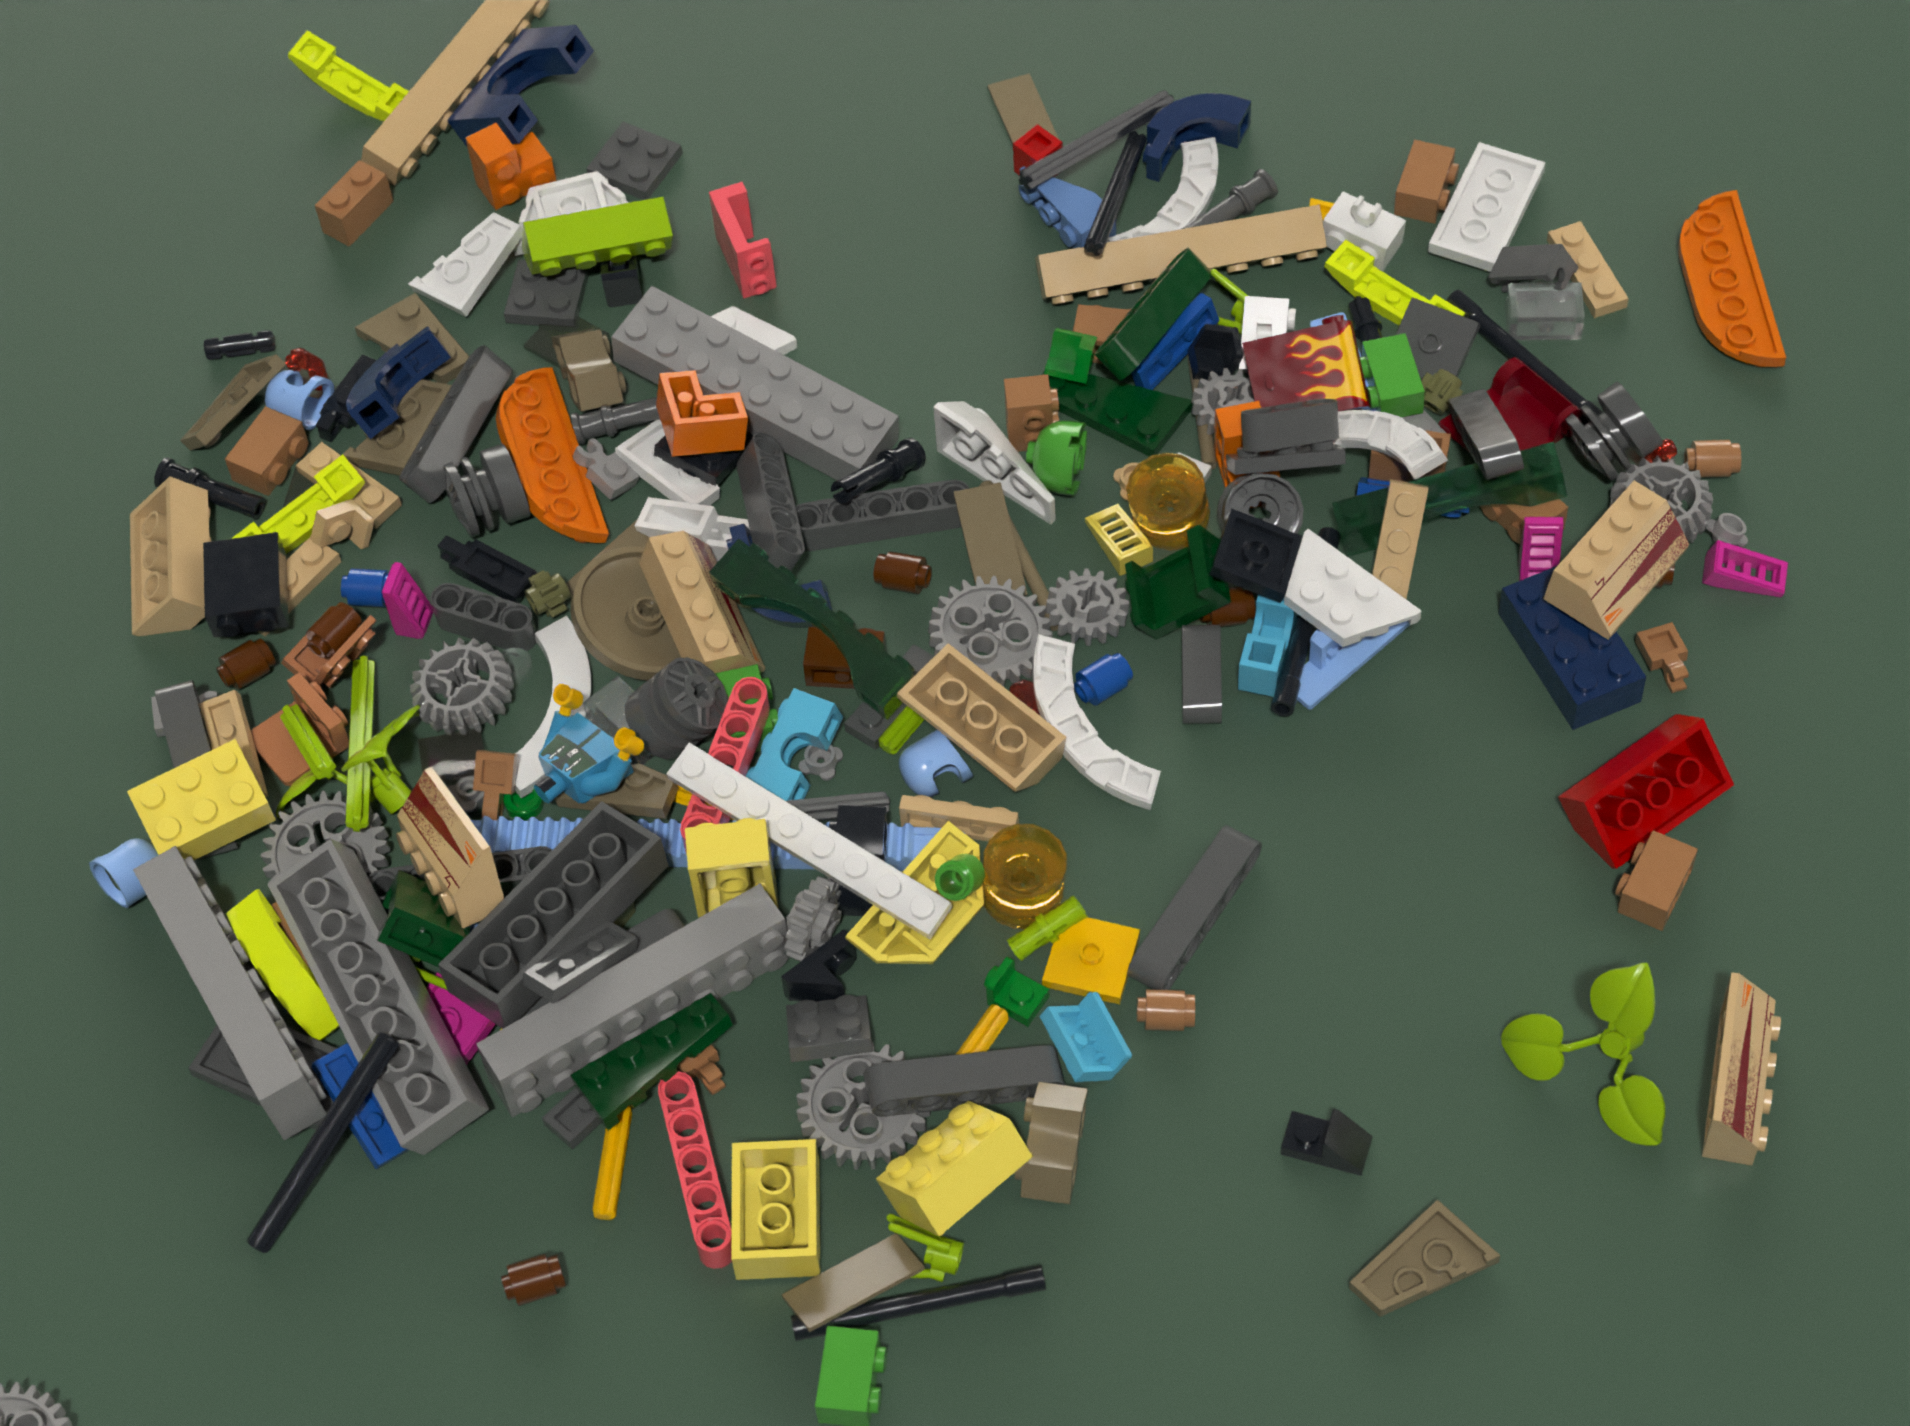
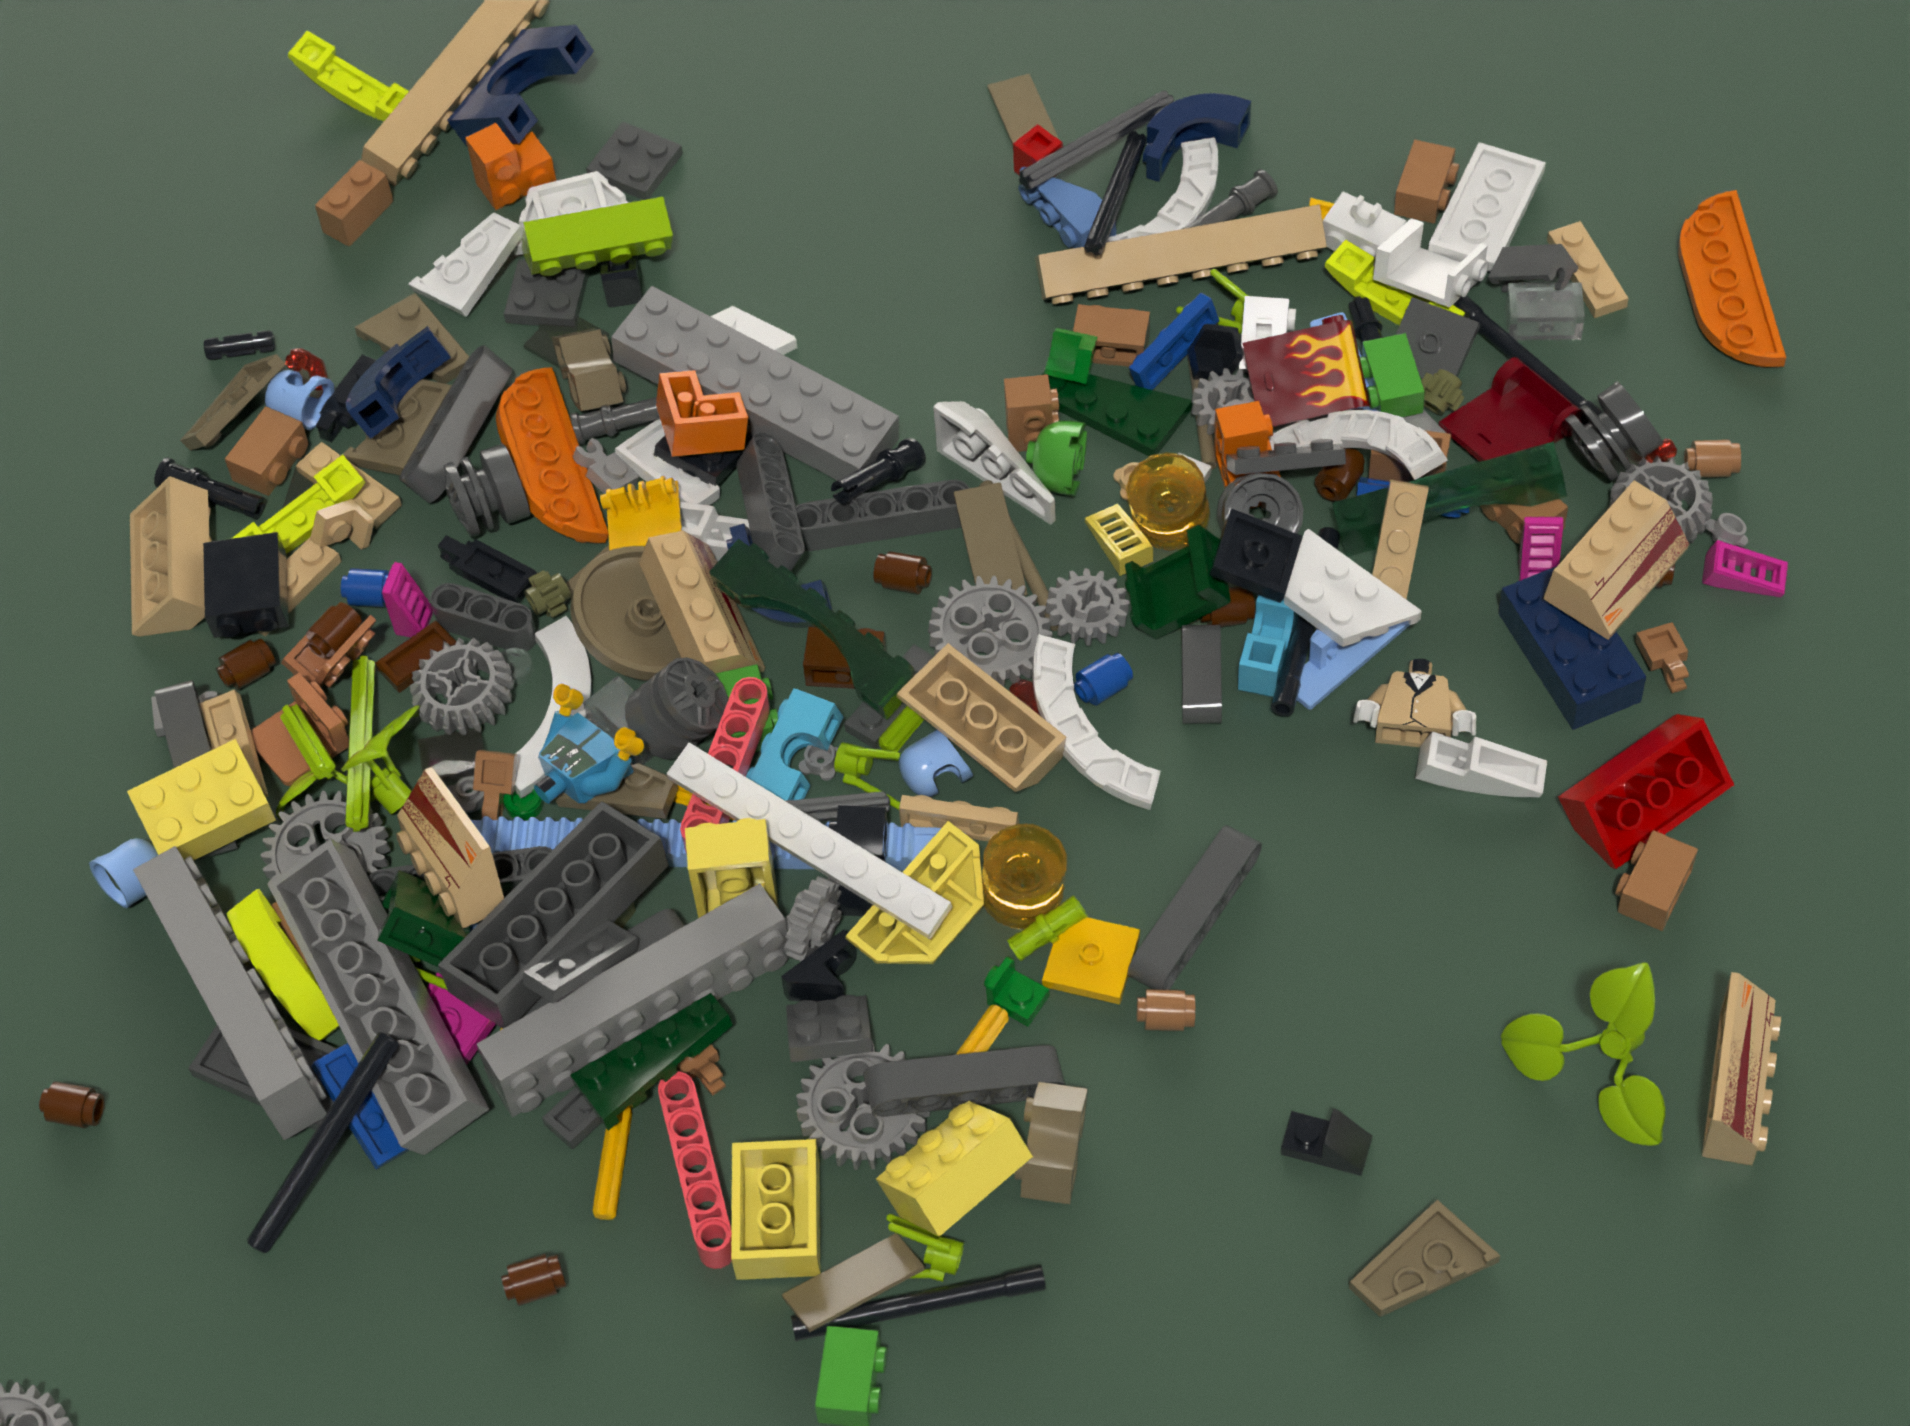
(72, 1105): none -> reddish brown brick
(403, 660): none -> reddish brown tile
(642, 512): none -> yellow hinge
(748, 262): coral panel -> none
(858, 761): none -> lime plant
(959, 877): bright green brick -> none
(1087, 1039): medium azure bracket -> none
(1153, 314): dark green beam -> none
(1289, 425): dark grey beam -> none
(1337, 481): none -> reddish brown brick
(1414, 707): none -> tan torso
(1426, 273): none -> white panel
(1480, 767): none -> white slope
(1486, 434): dark grey beam -> none

